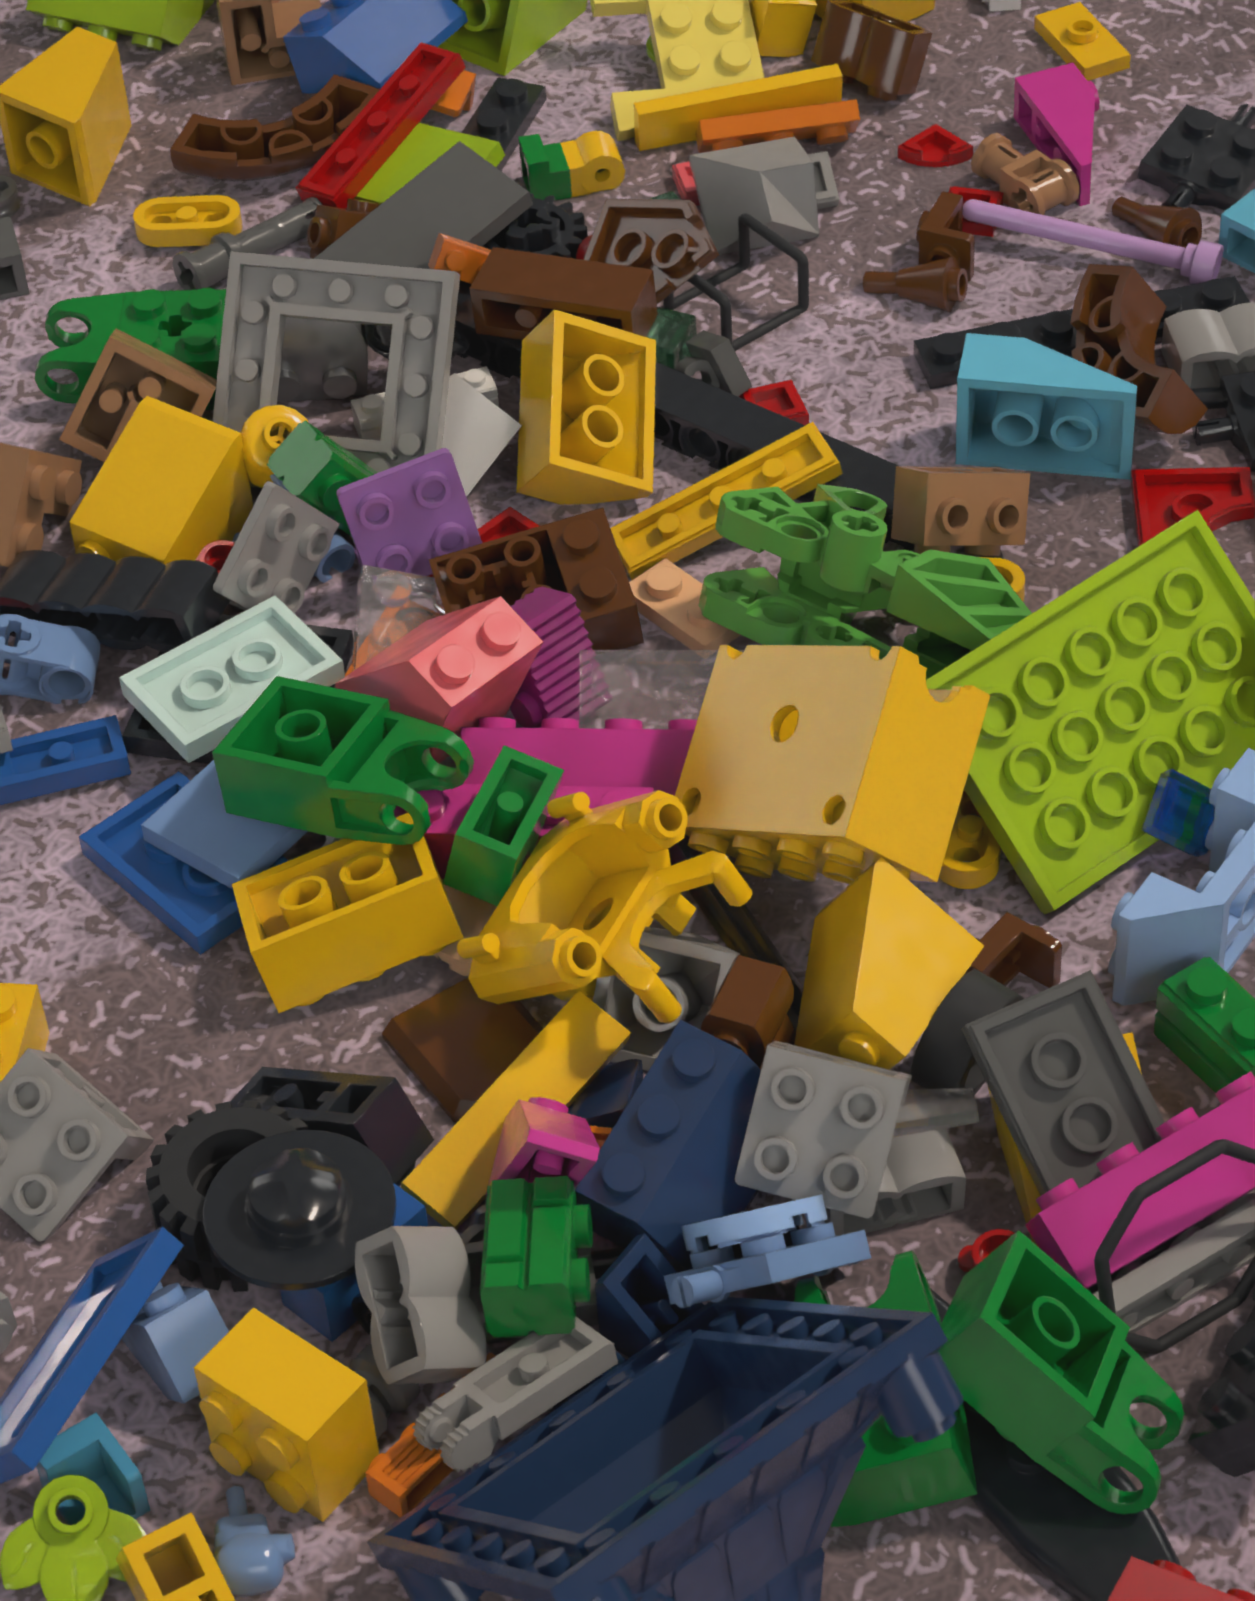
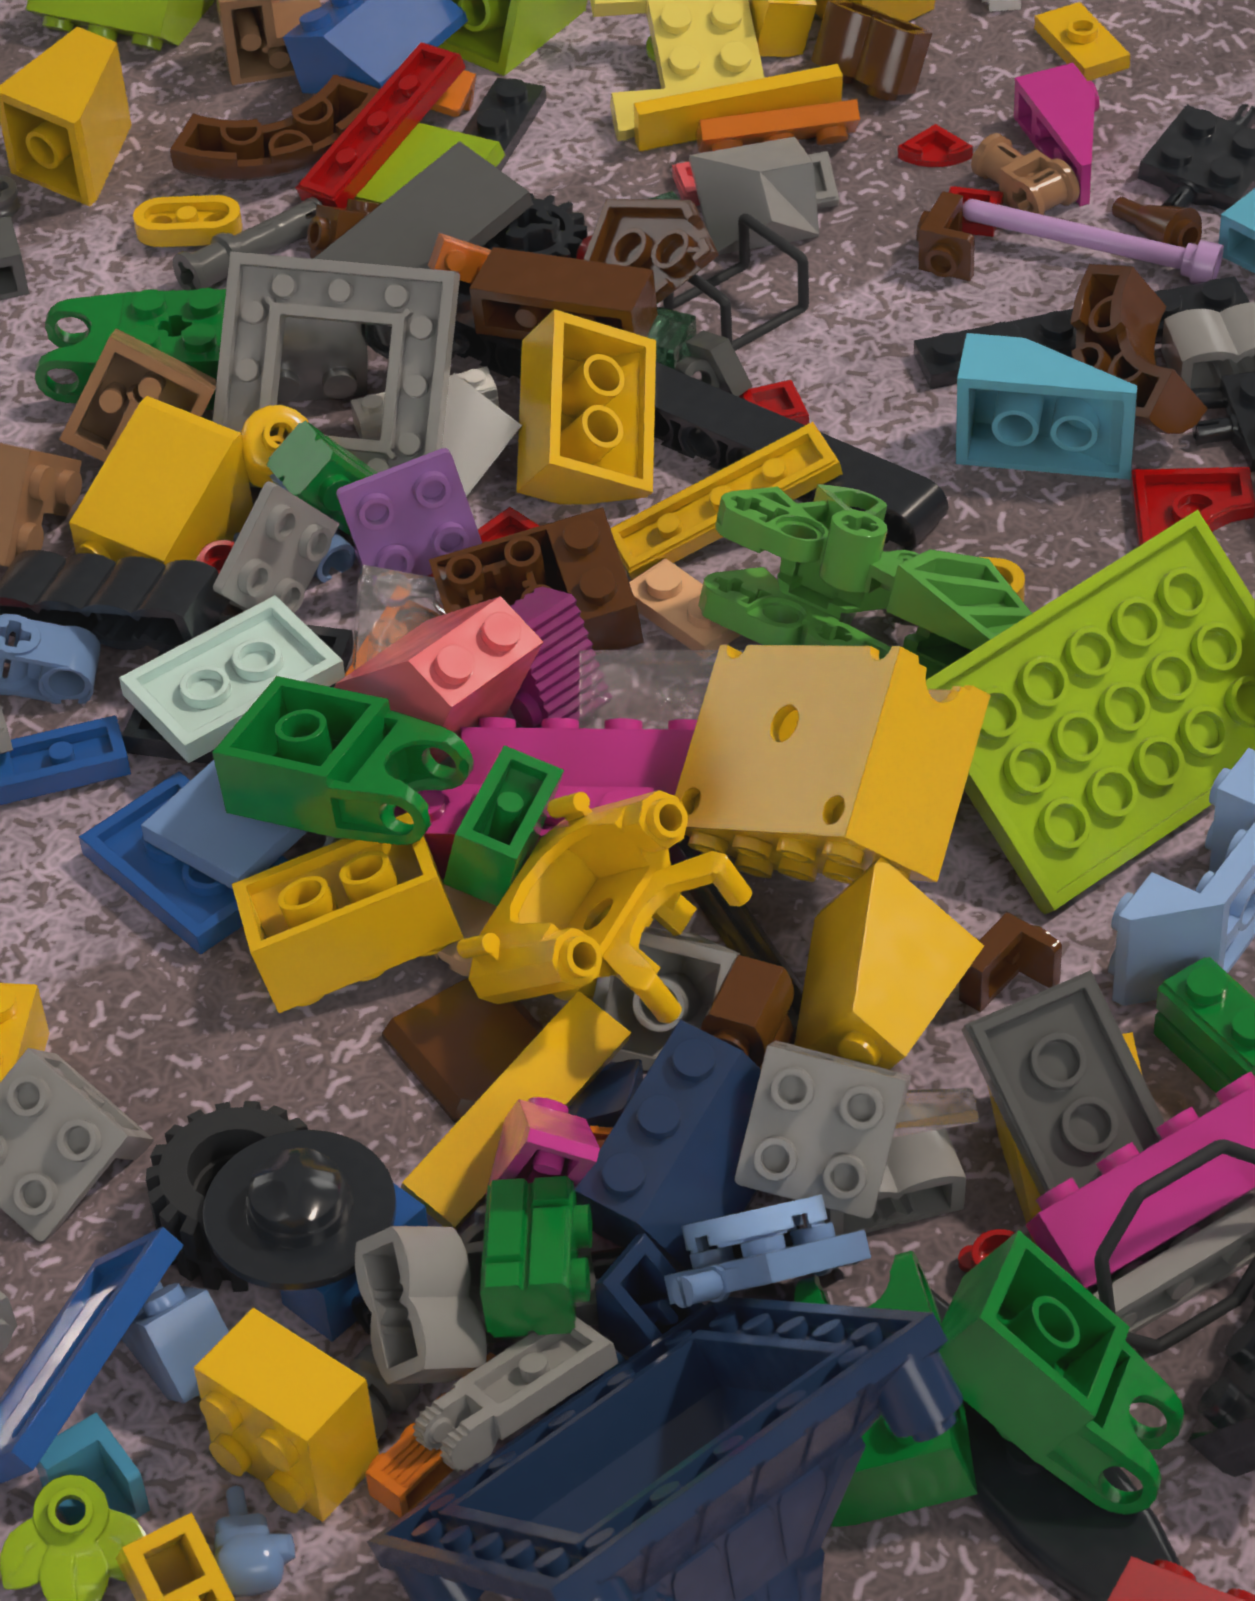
(353, 1105): black slope -> none
(570, 166): leg -> none
(932, 283): reddish brown cone -> none
(943, 1053): black tyre -> none
(960, 508): medium nougat brick -> none
(970, 842): yellow plate -> none
(1180, 813): tile -> none

